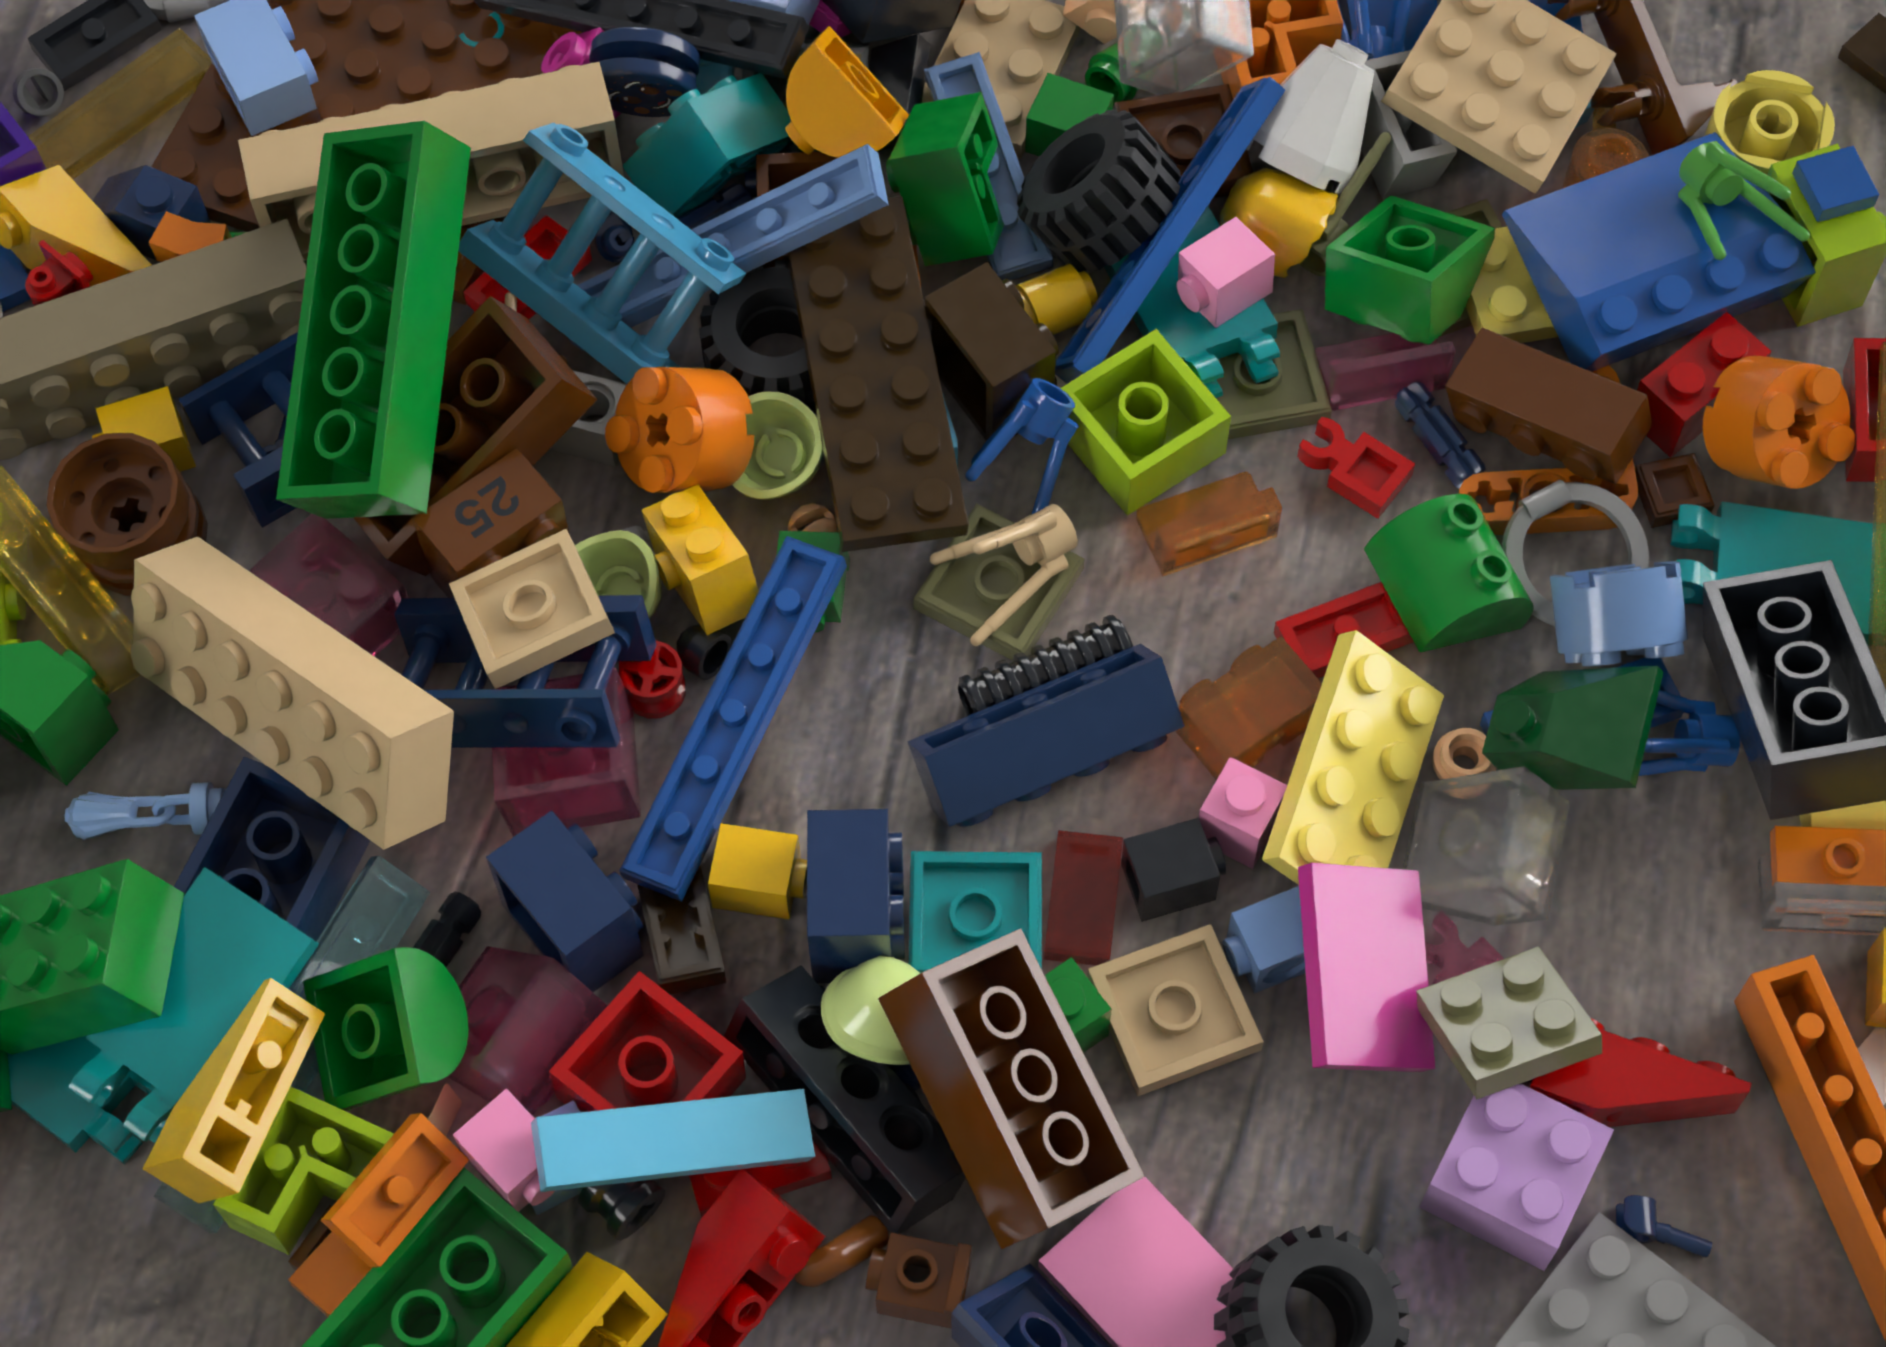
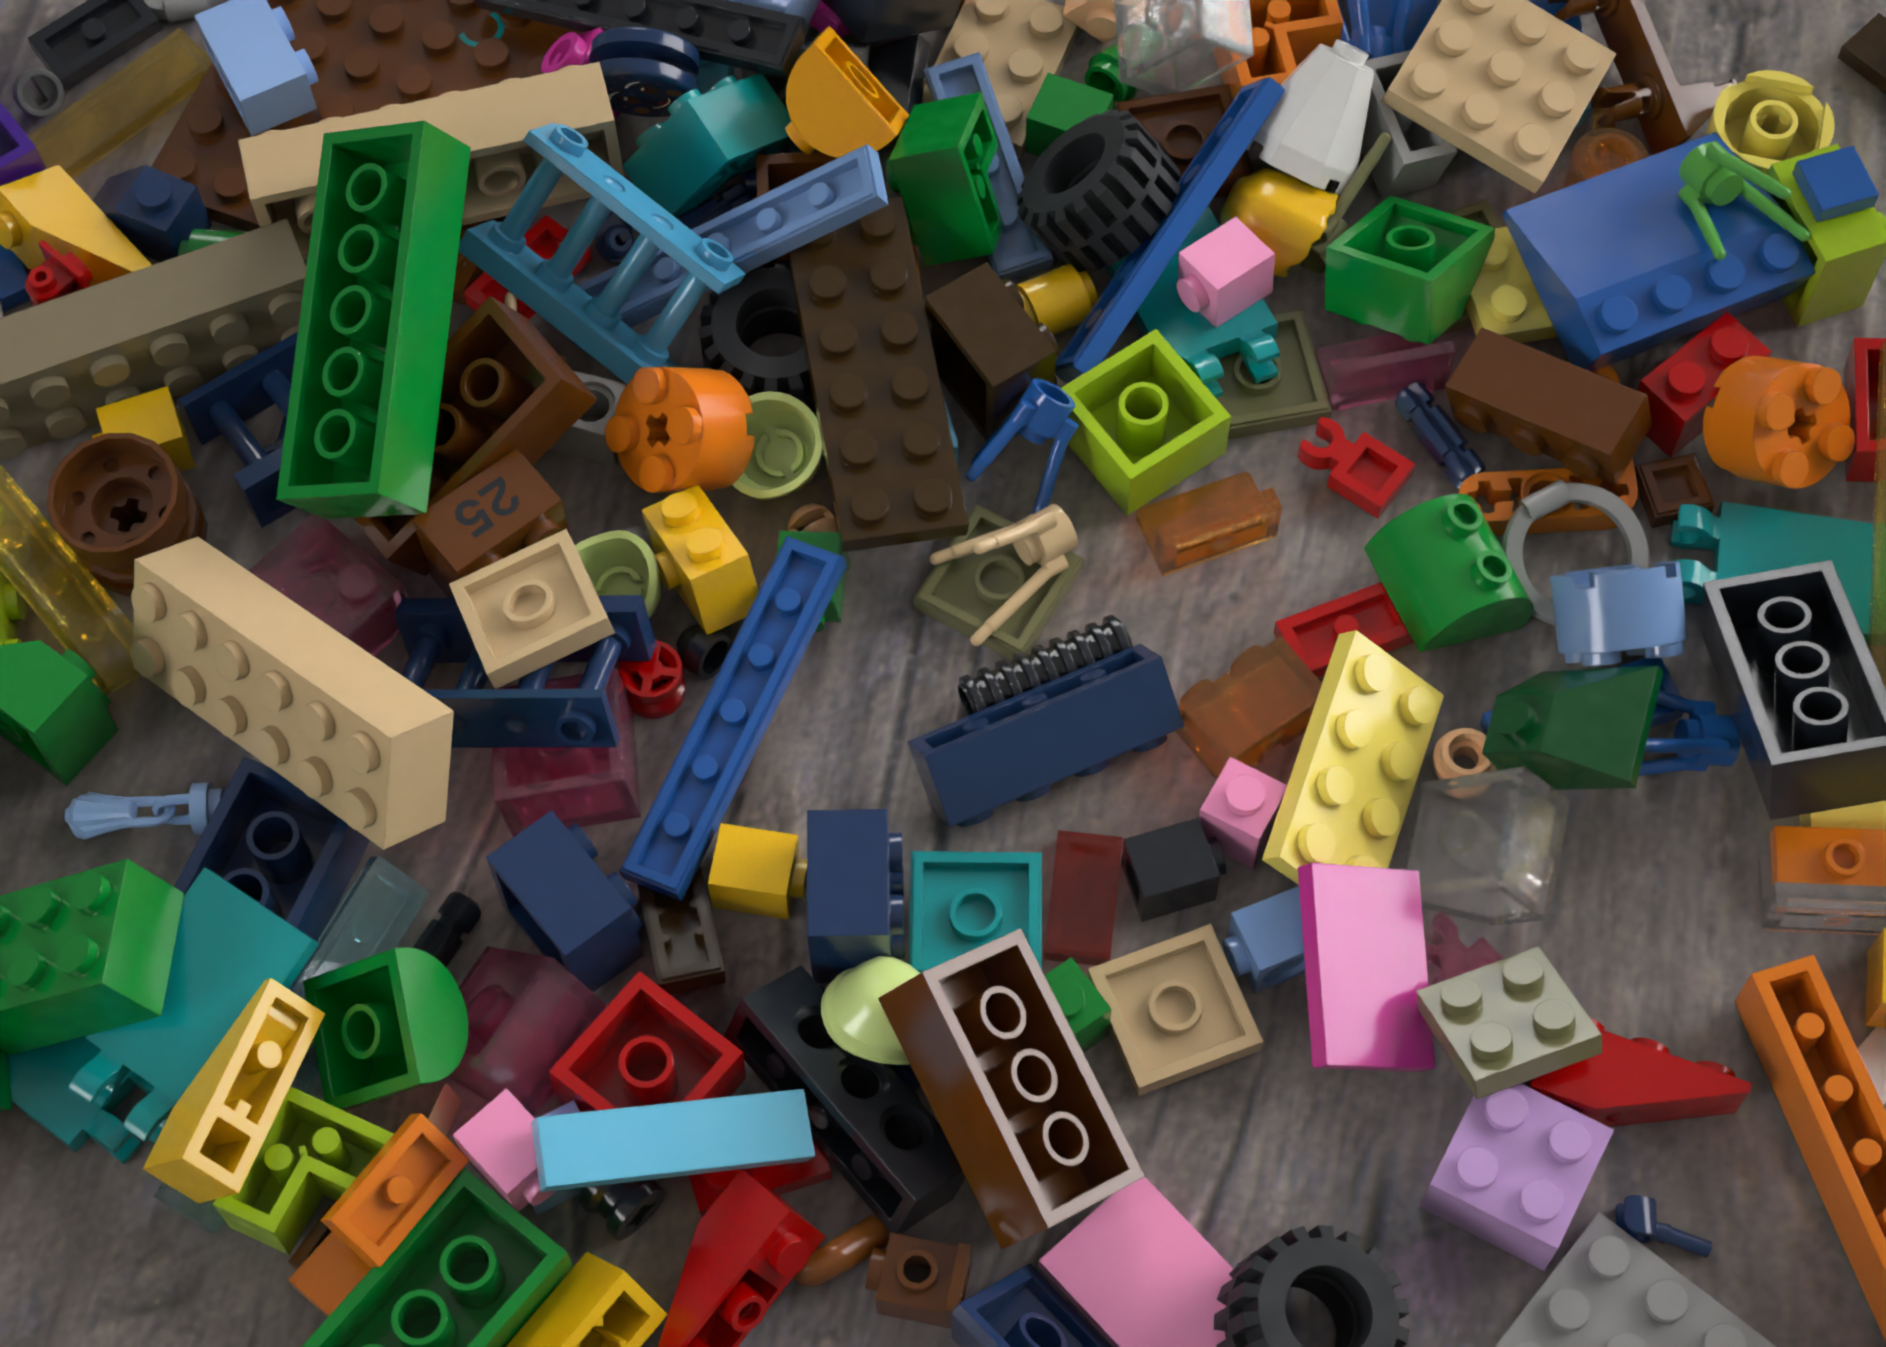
(180, 236): orange piece -> none

